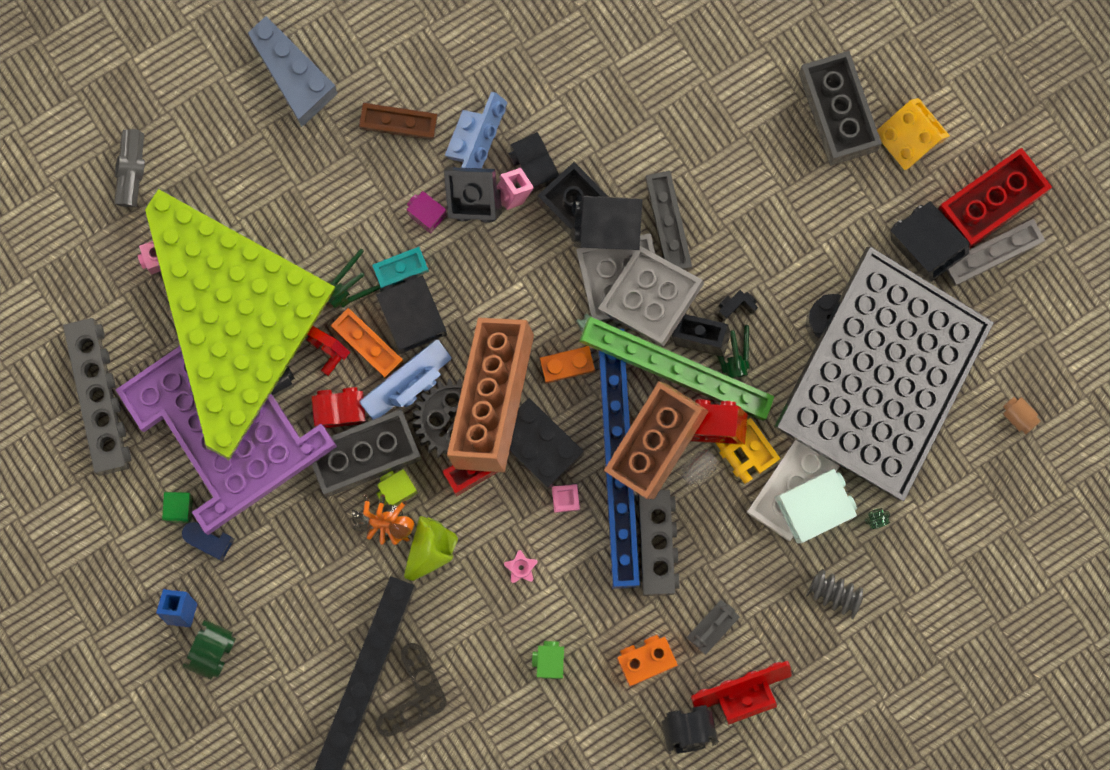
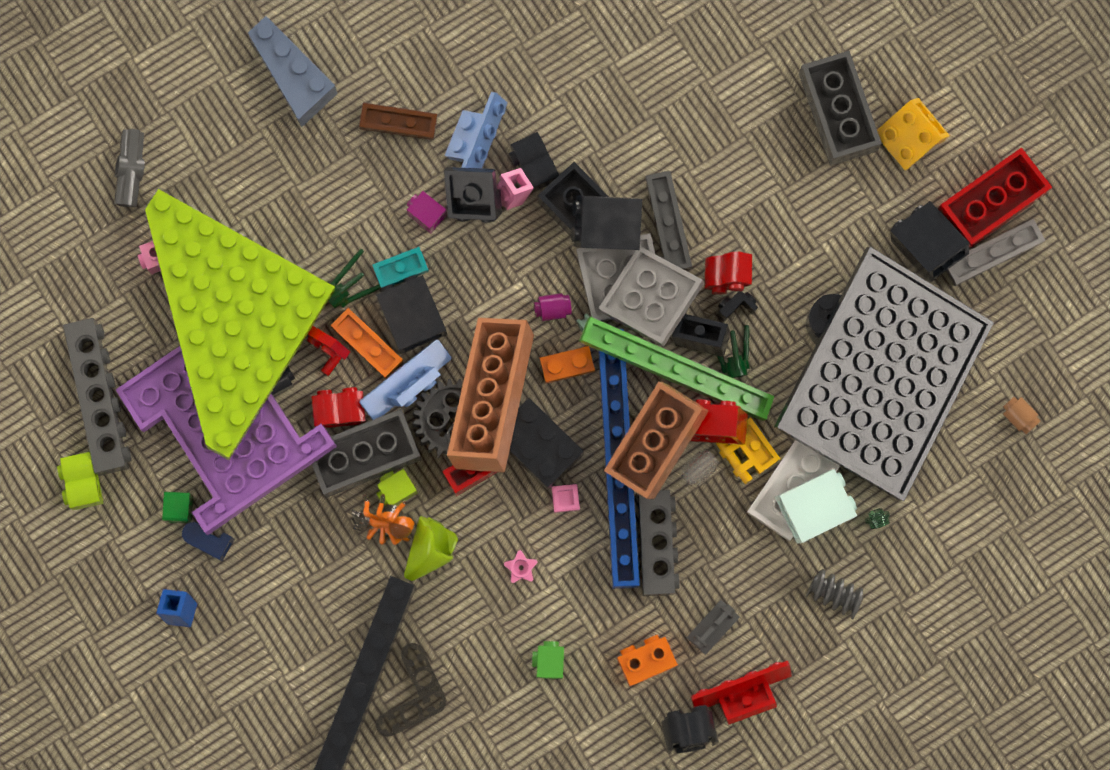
(80, 481): none -> lime brick
(208, 650): dark green brick -> none
(553, 307): none -> magenta brick
(728, 272): none -> red brick

